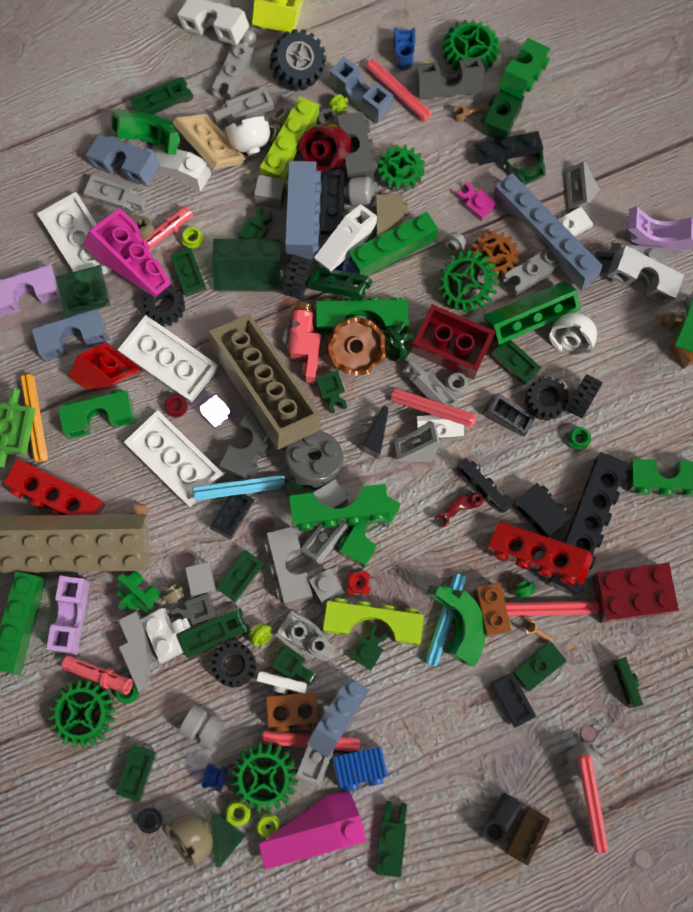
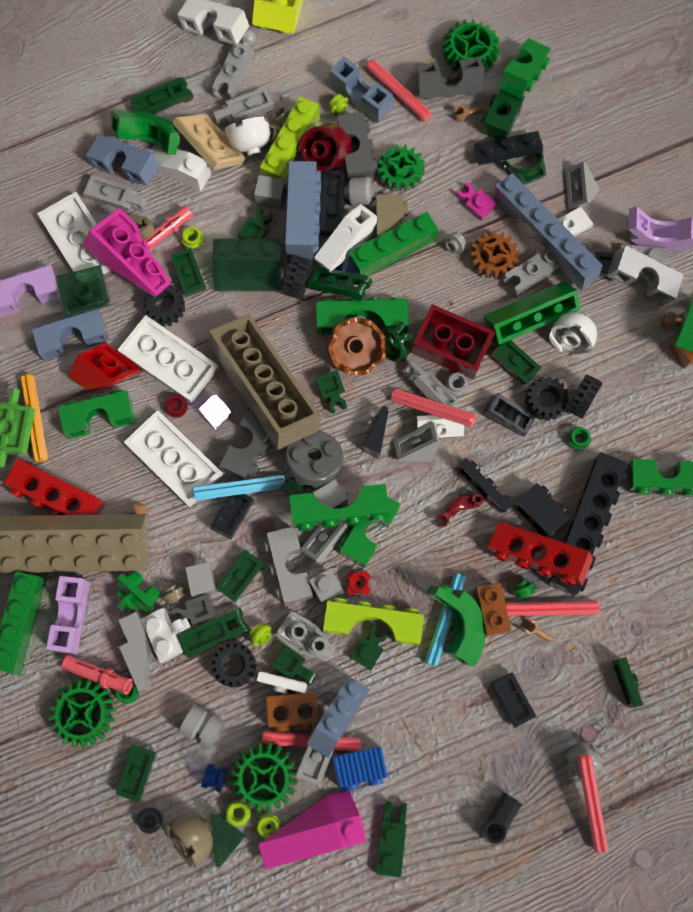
(297, 60): black wheel -> none
(303, 341): coral plate -> none
(327, 113): dark grey bush -> none
(404, 48): blue piece -> none
(470, 273): green gear -> none
(527, 835): dark brown plate -> none
(540, 666): dark green plate -> none
(635, 592): dark red brick -> none

